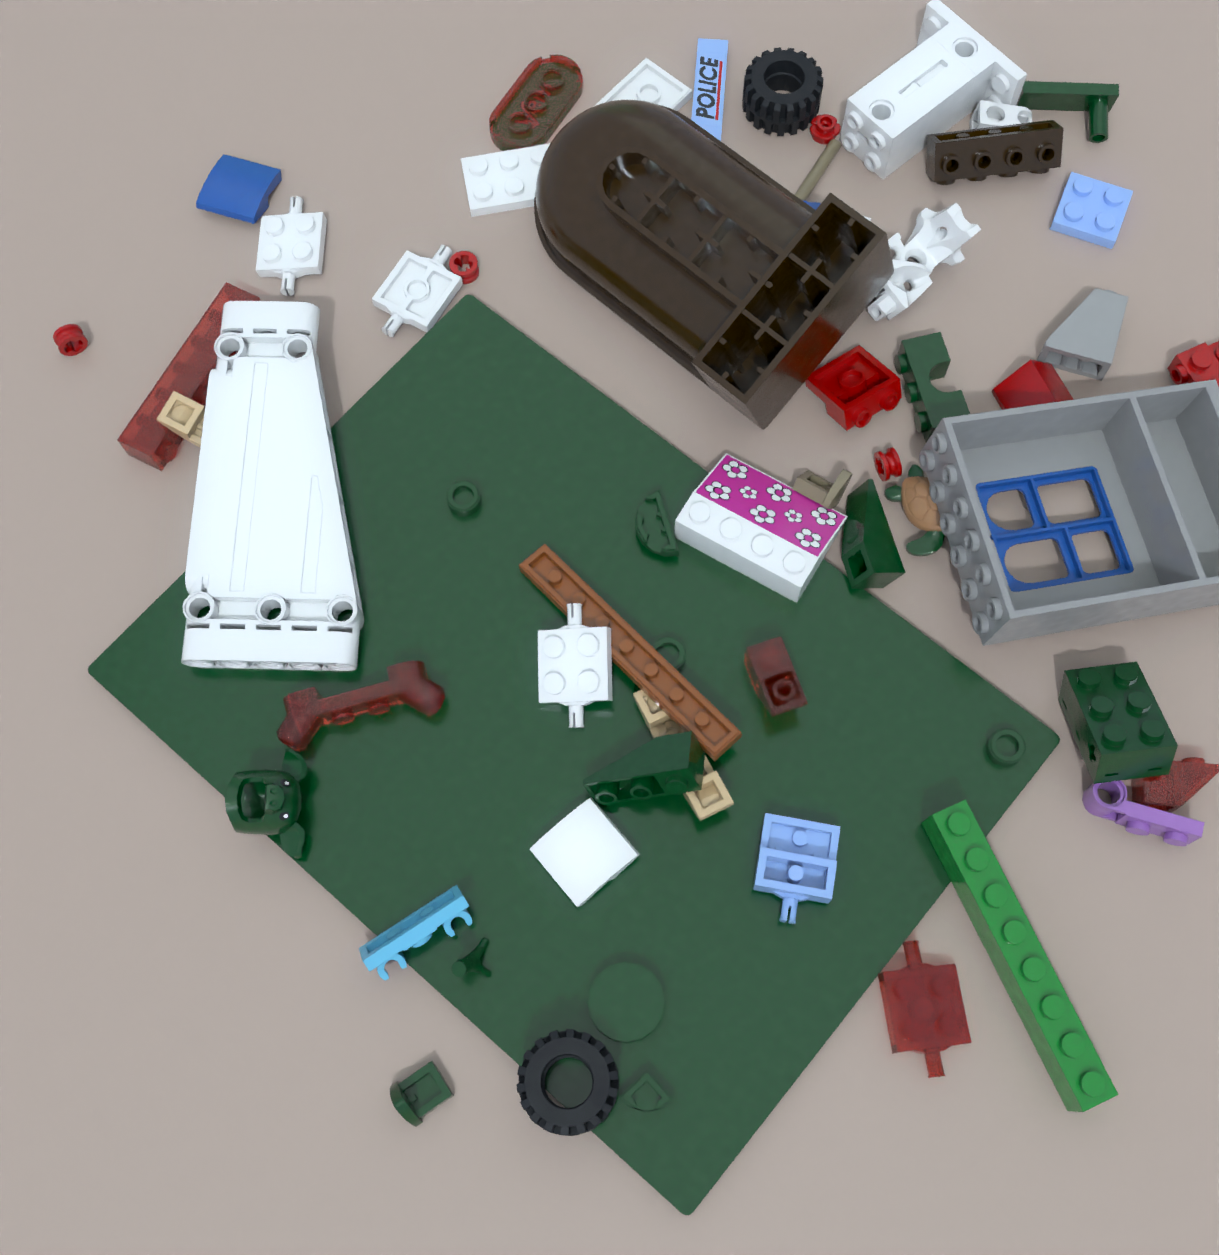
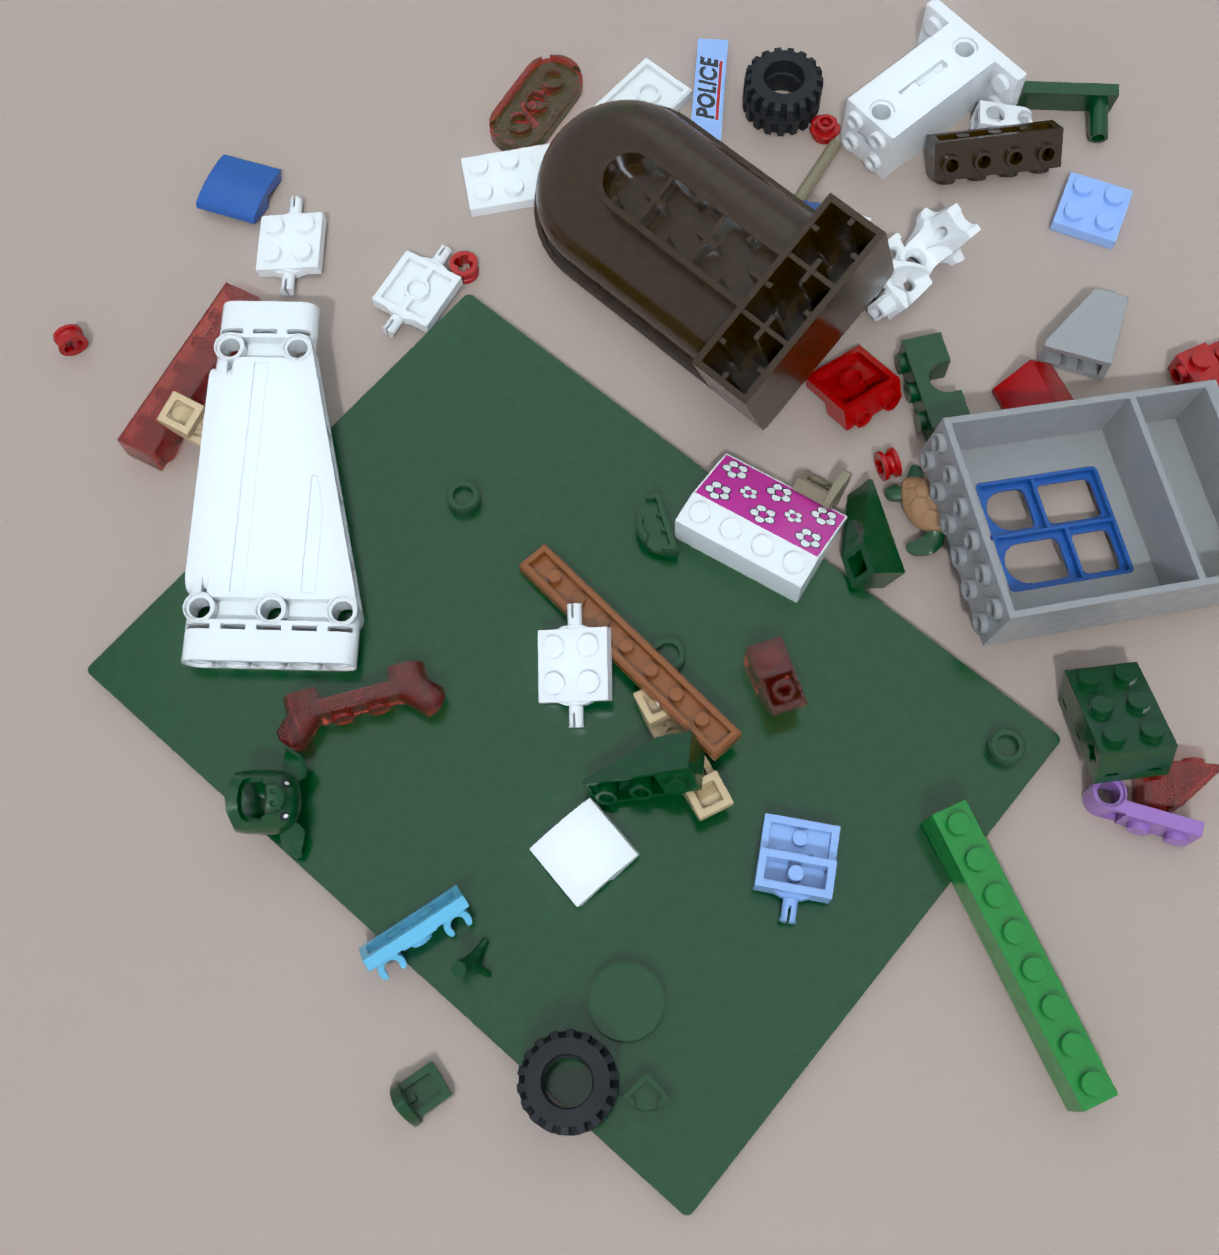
(924, 1008): clear red plate -> none

